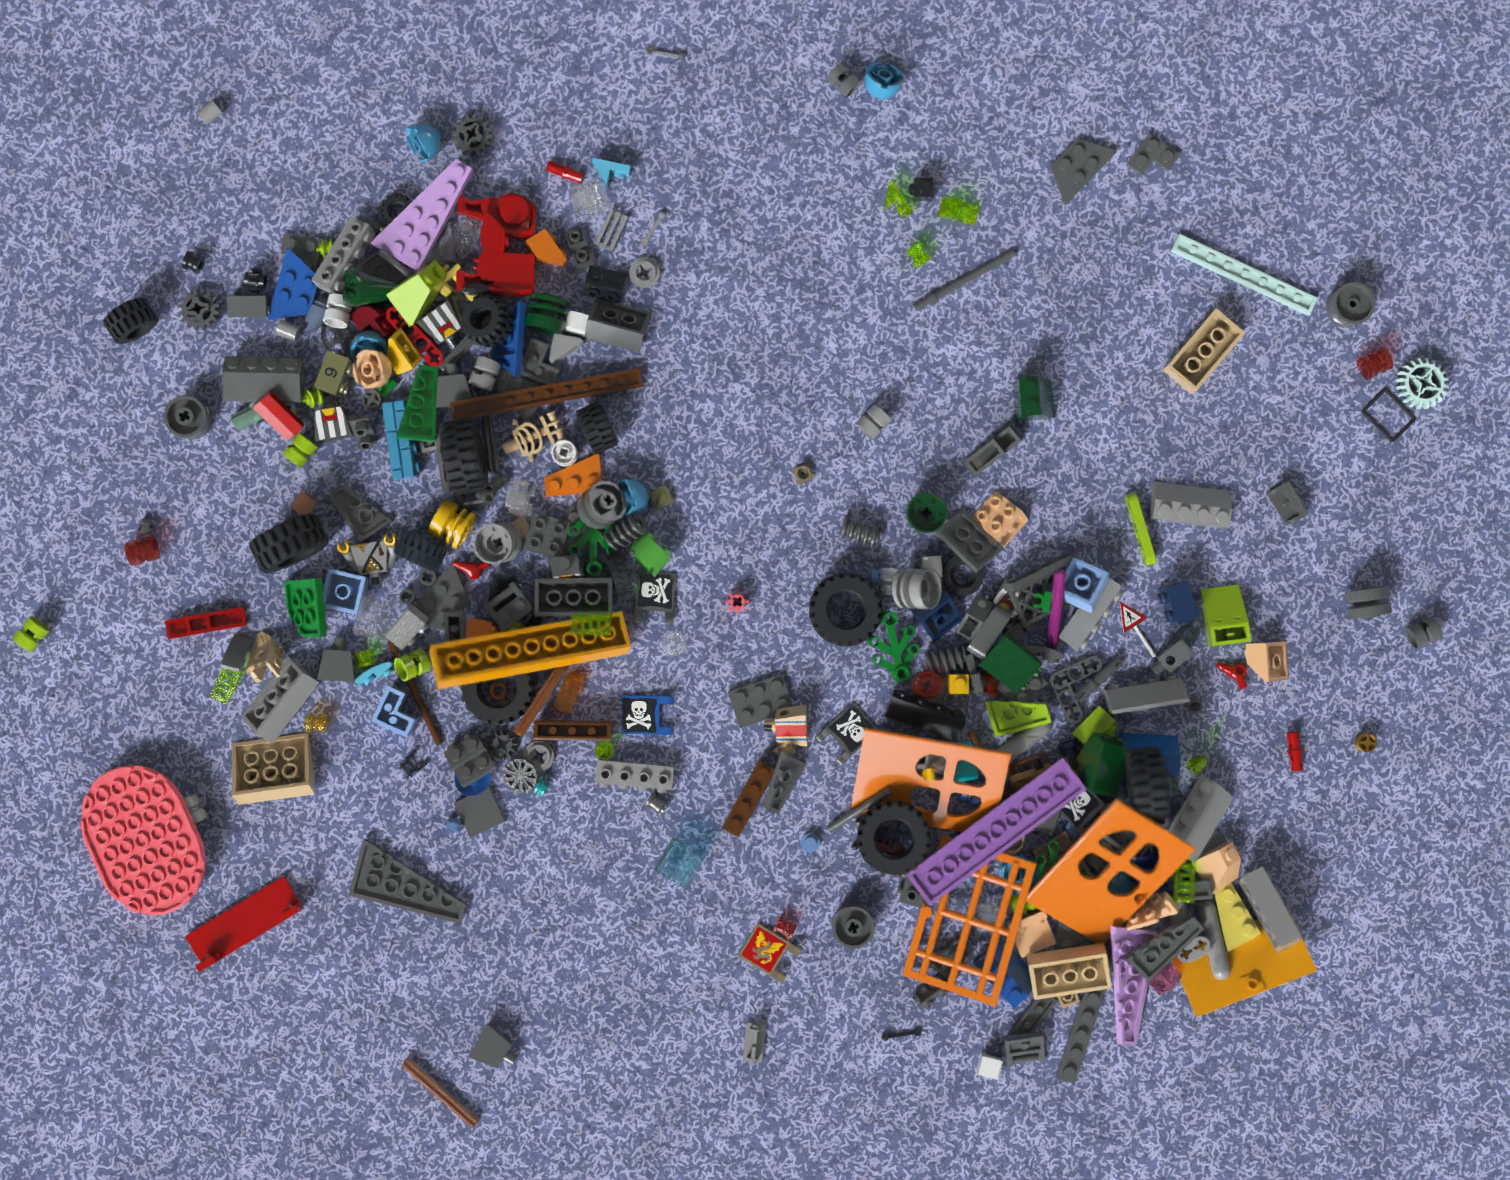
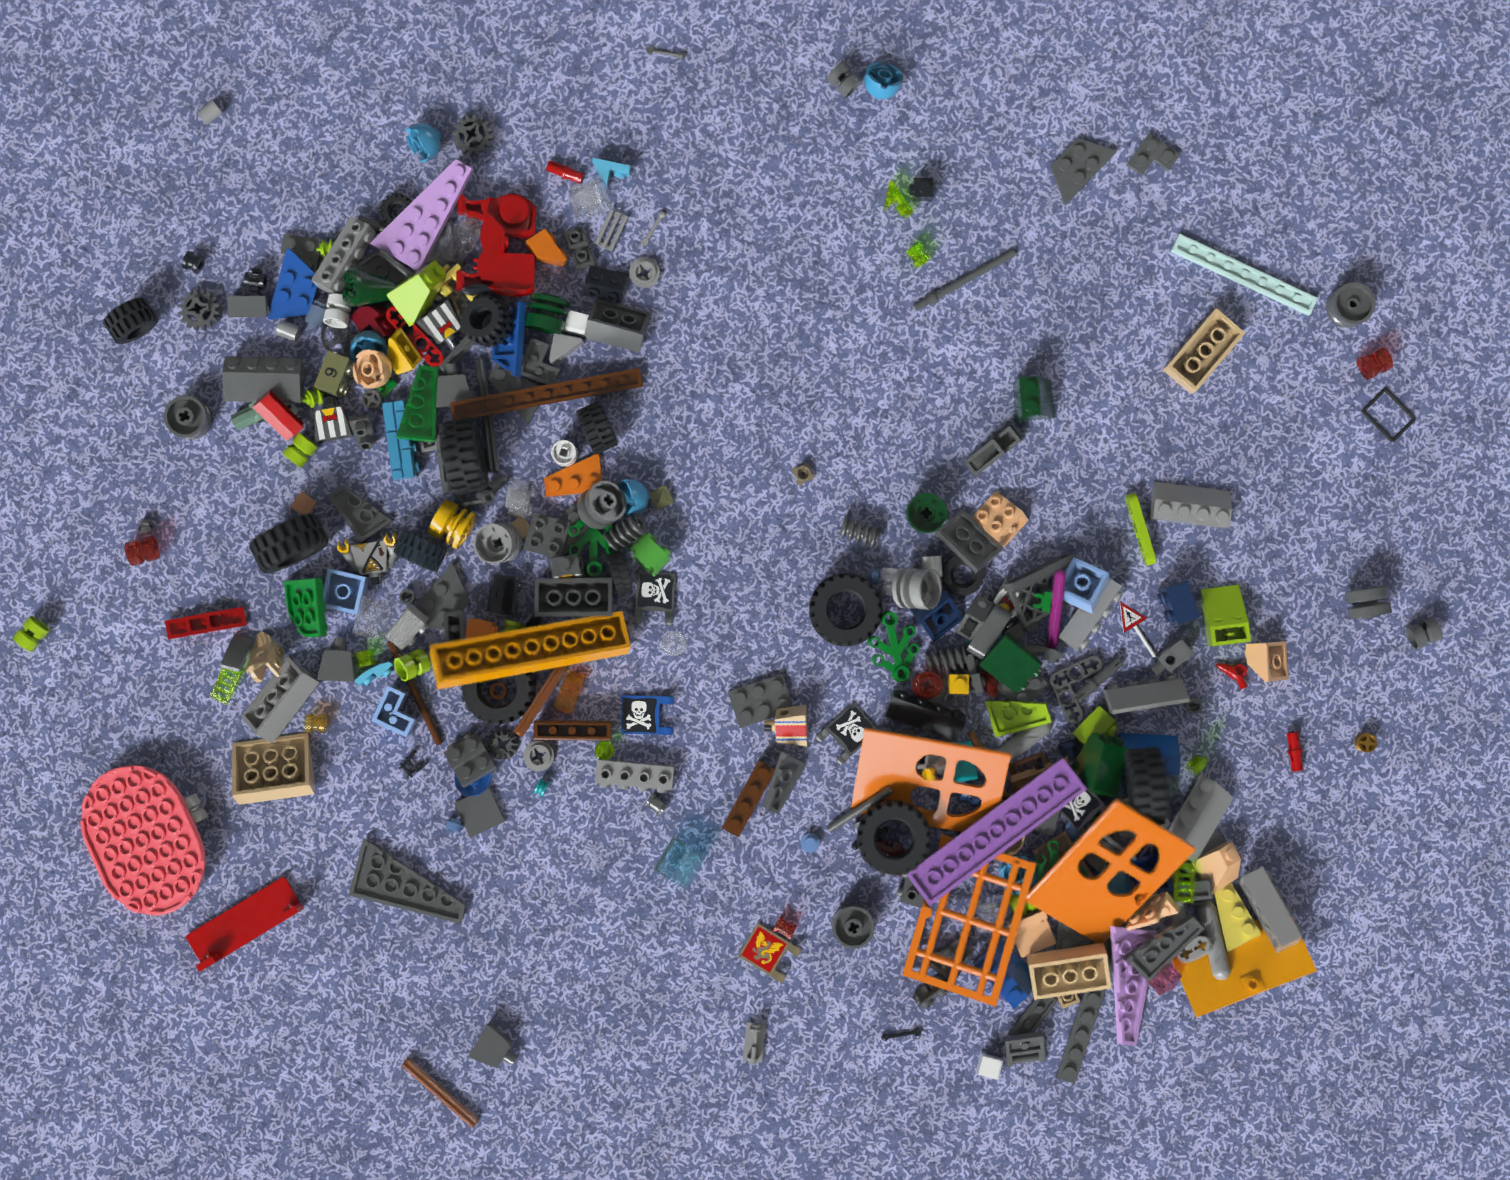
(426, 583): dark grey bush -> none
(472, 569): red animal -> none
(485, 372): light grey wheel -> none
(512, 611): dark grey plate -> none
(517, 443): tan torso -> none
(521, 775): wheel -> none
(591, 617): clear neon green slope -> none
(742, 601): coral gear -> none
(786, 748): tan tile -> none
(871, 424): light grey wheel -> none
(958, 211): clear neon green slope -> none
(1287, 503): dark grey hinge -> none
(1430, 370): light aqua gear -> none

